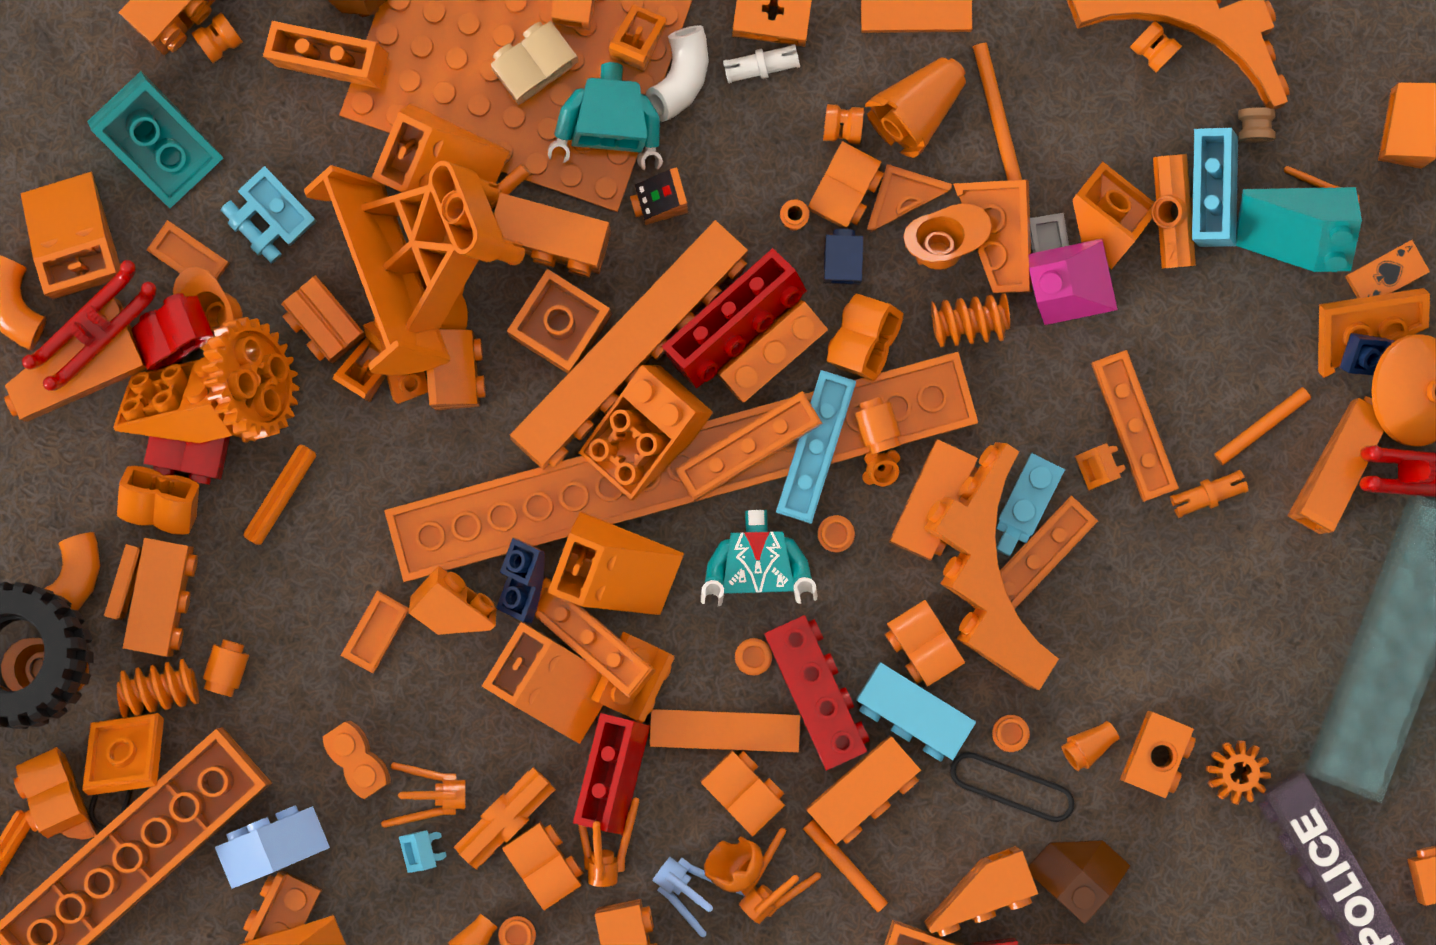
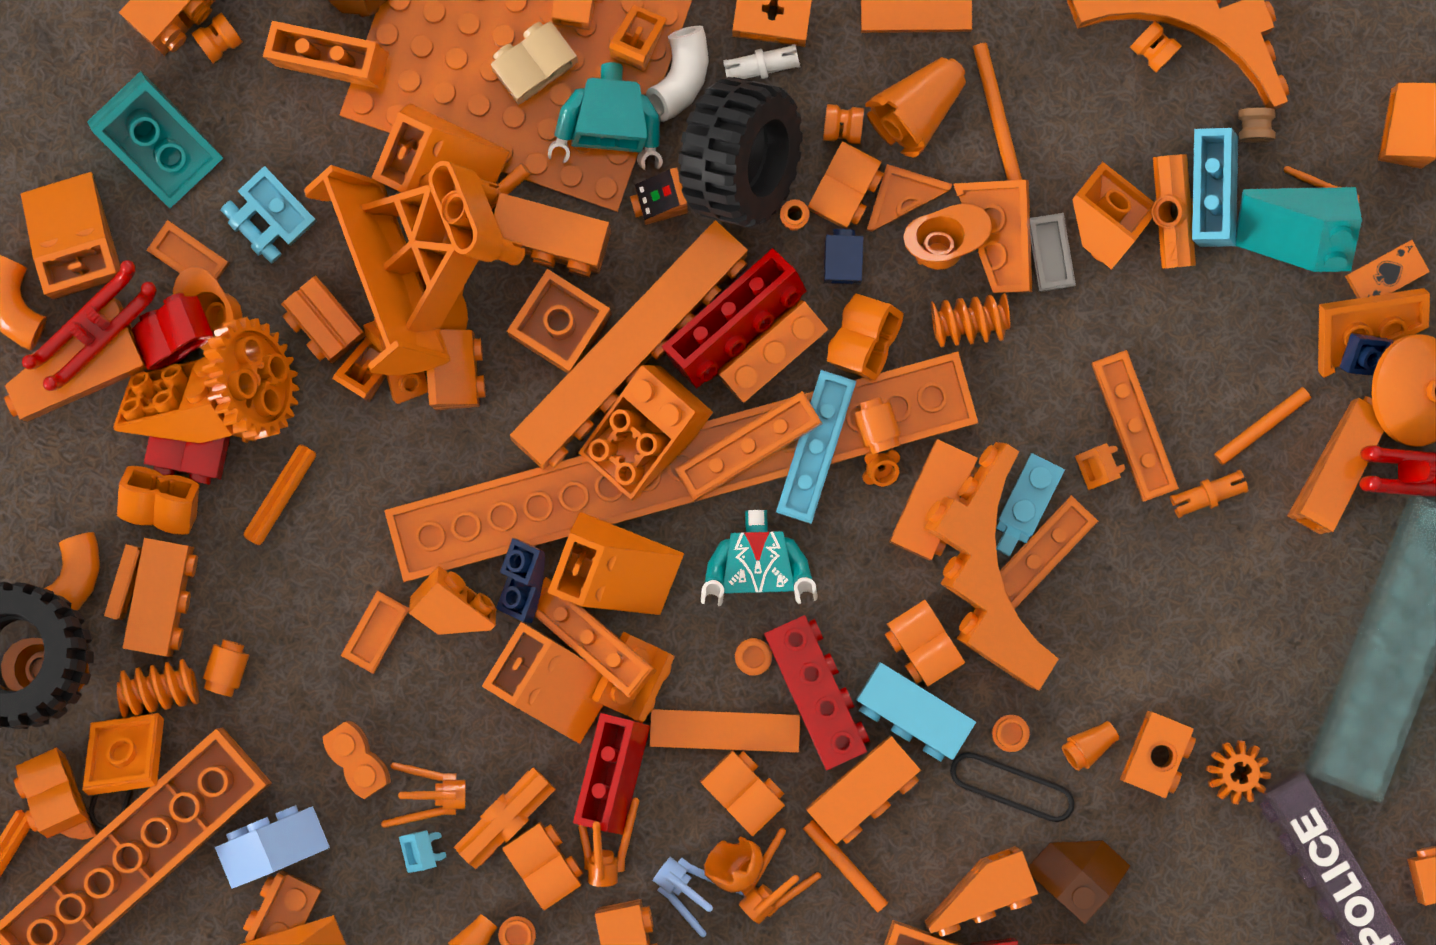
(740, 151): none -> black tyre
(836, 533): orange plate -> none
(1072, 282): dark pink slope -> none

